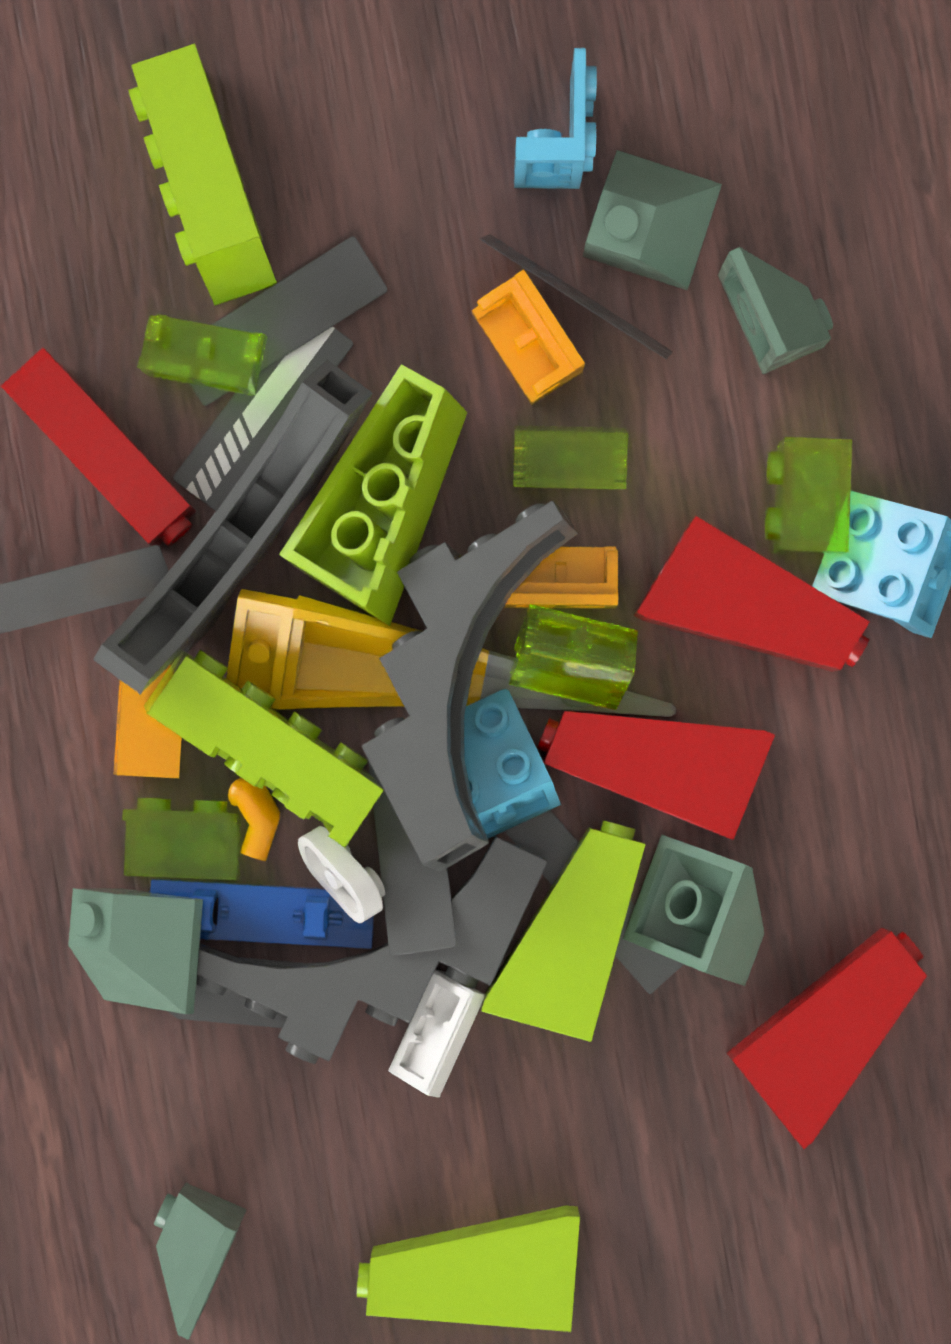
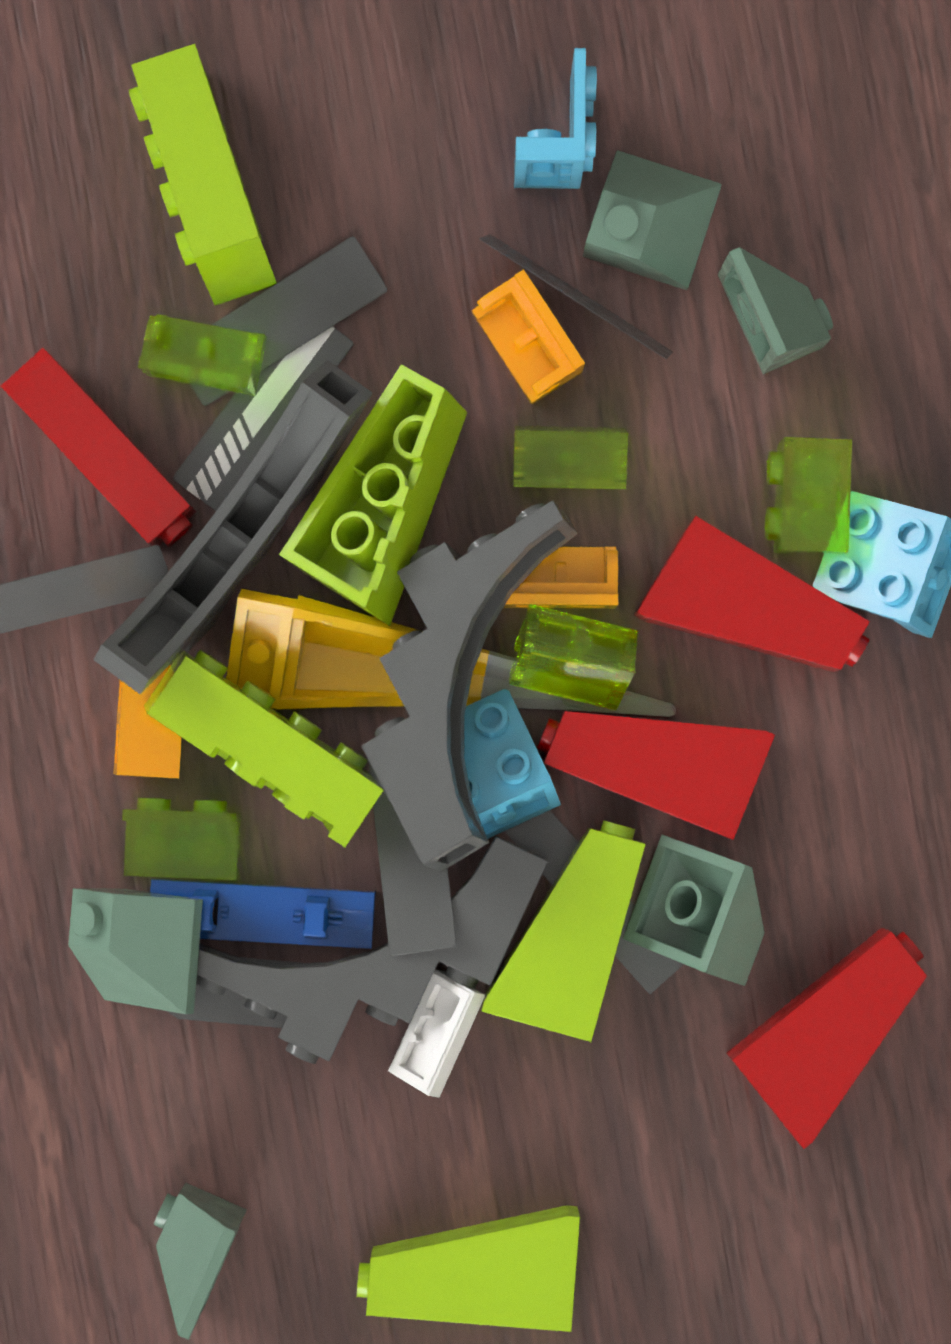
(261, 815): light orange arm -> none
(351, 886): white plate -> none

